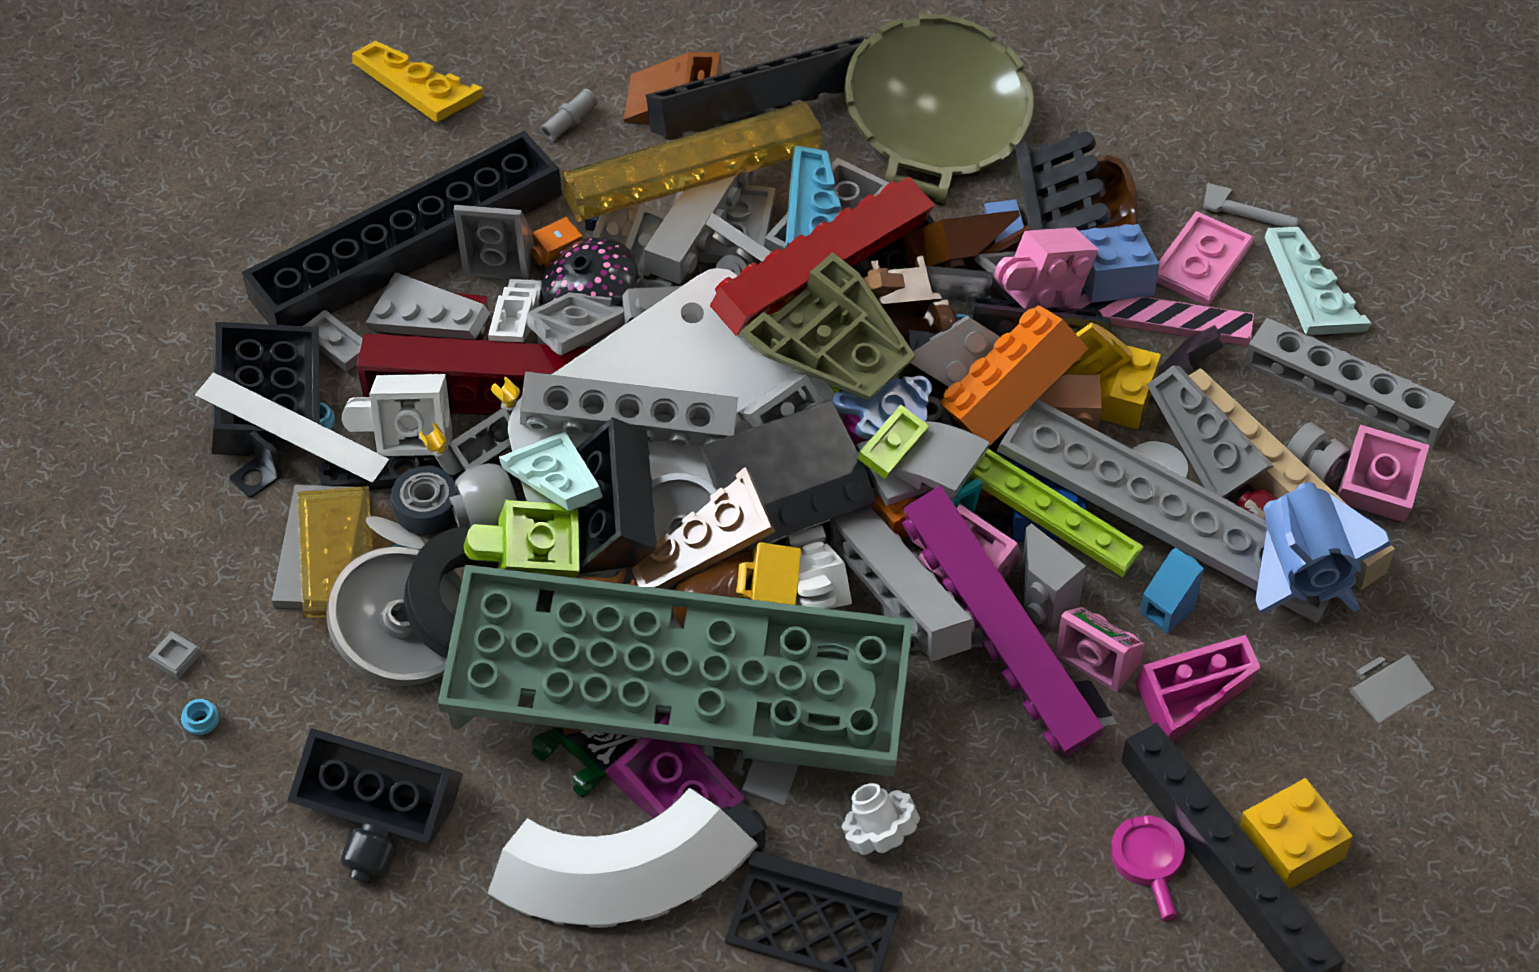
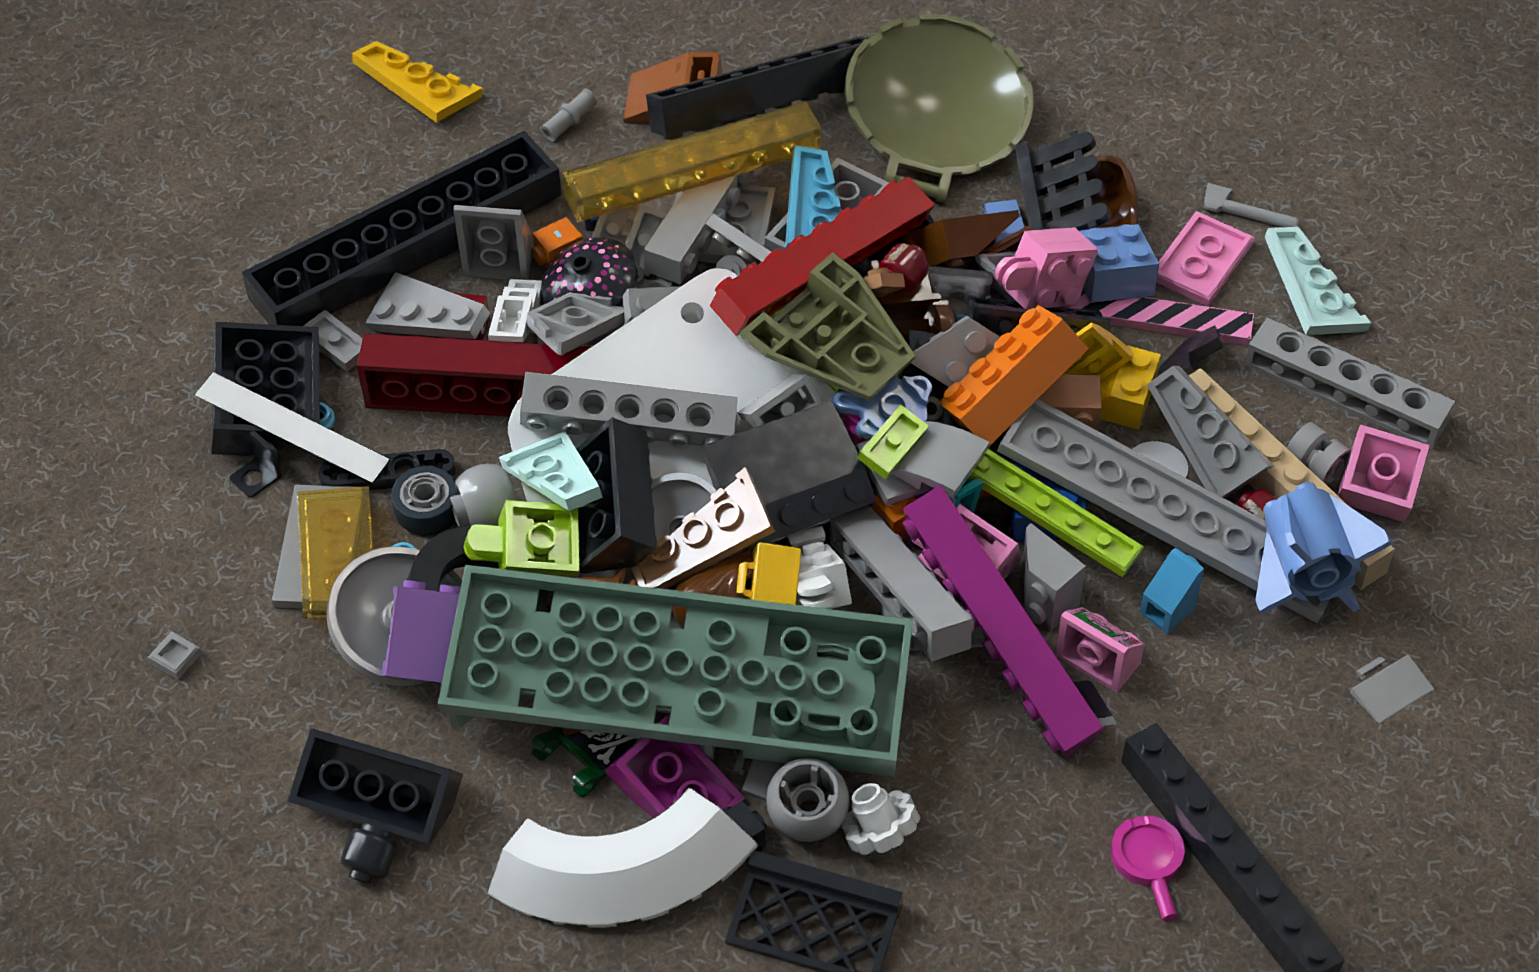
(199, 708): medium azure plate -> none
(395, 532): white sticker -> none
(399, 411): white brick -> none
(420, 631): none -> medium lavender panel
(480, 442): light grey torso -> none
(801, 824): none -> light grey wheel
(910, 262): none -> dark red head
(1196, 683): dark pink wedge -> none
(1296, 833): yellow brick -> none

